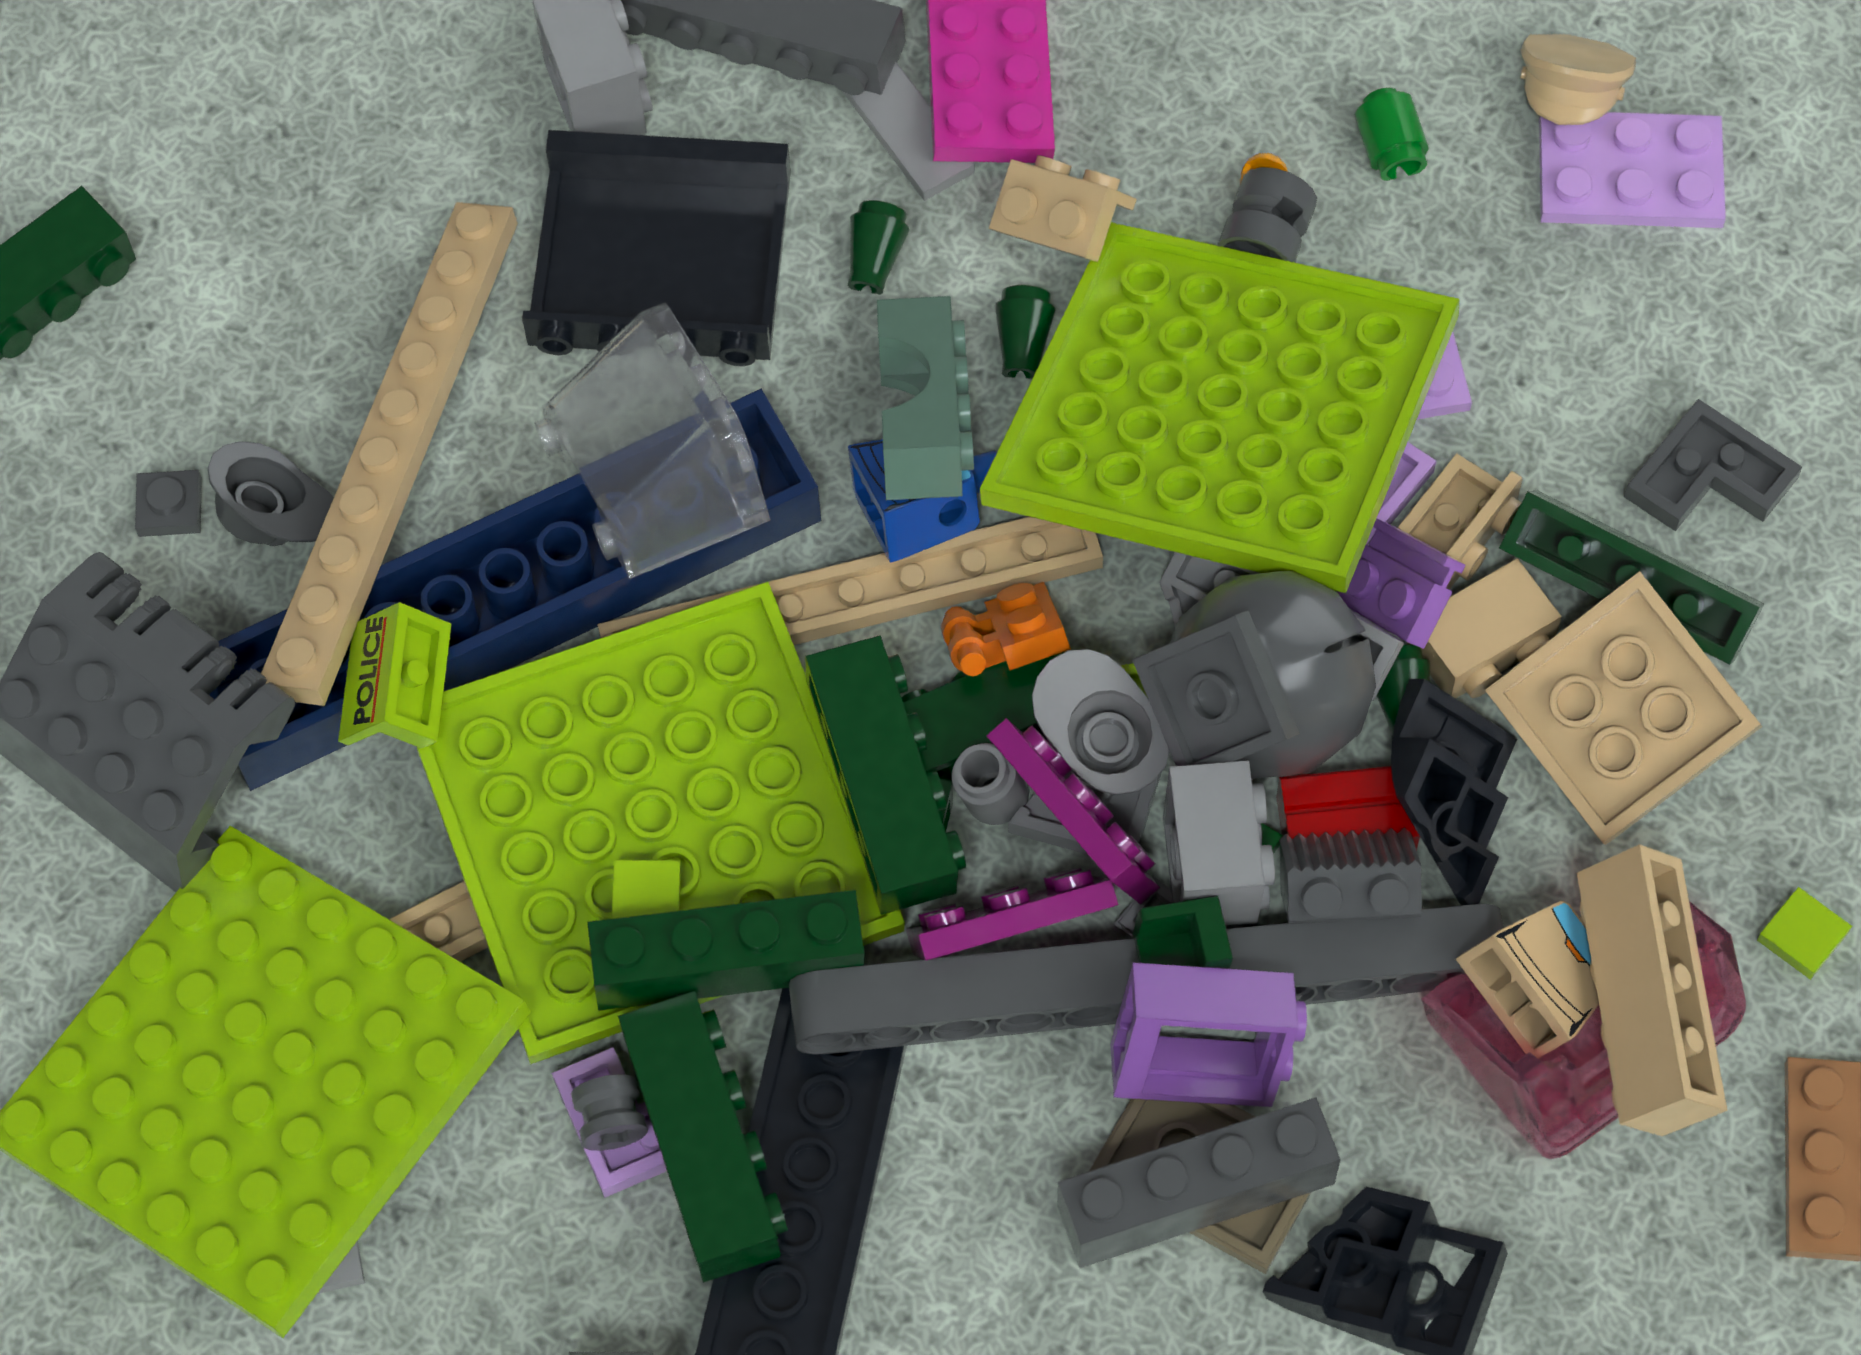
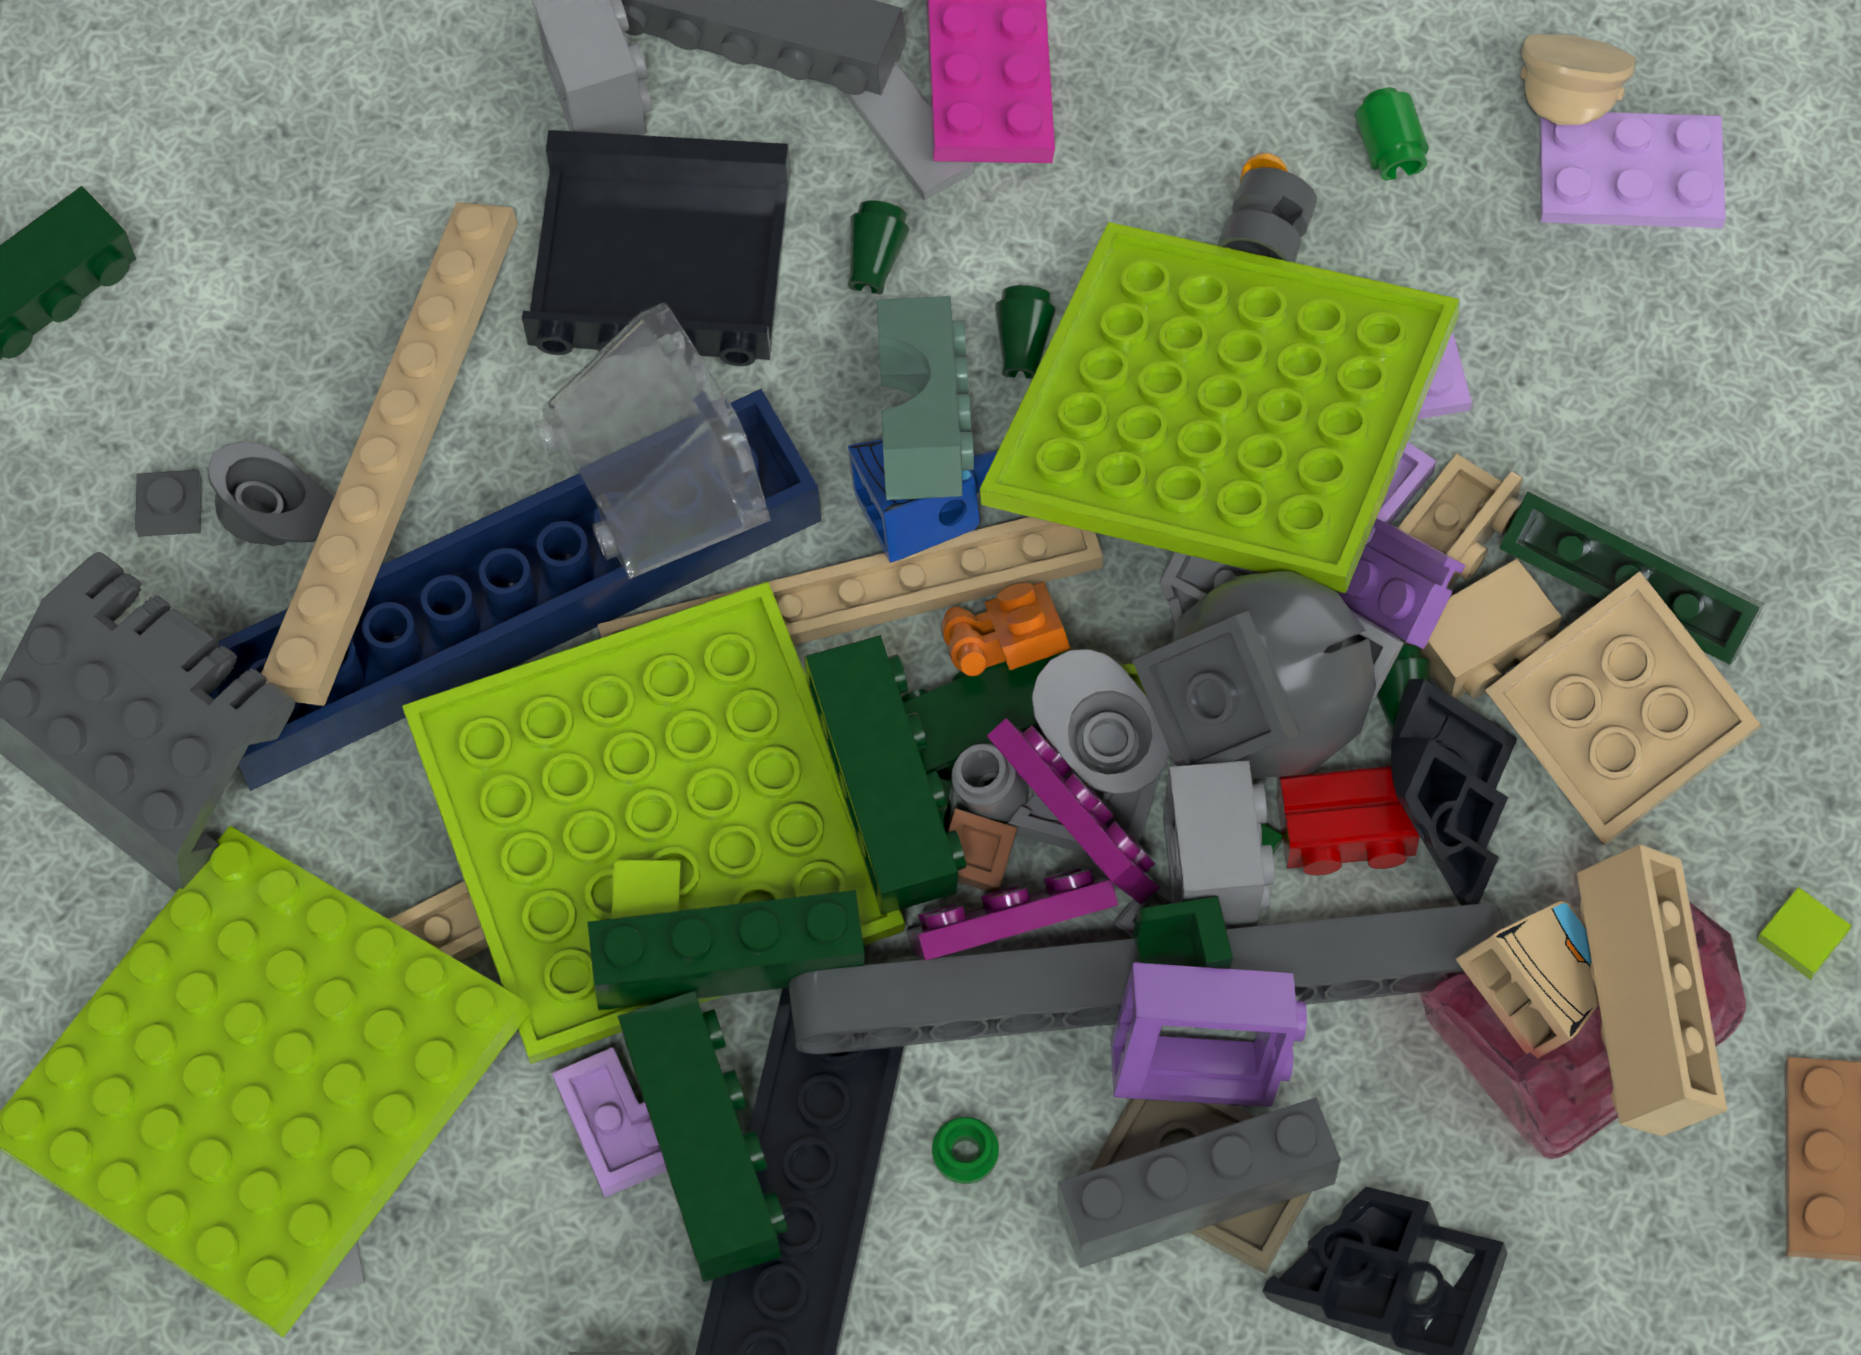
(396, 677): lime panel -> none
(609, 1112): dark grey wheel -> none
(961, 1130): none -> green plate
(985, 849): none -> nougat plate
(1056, 209): tan bracket -> none
(1350, 877): dark grey brick -> none
(1716, 454): dark grey plate -> none

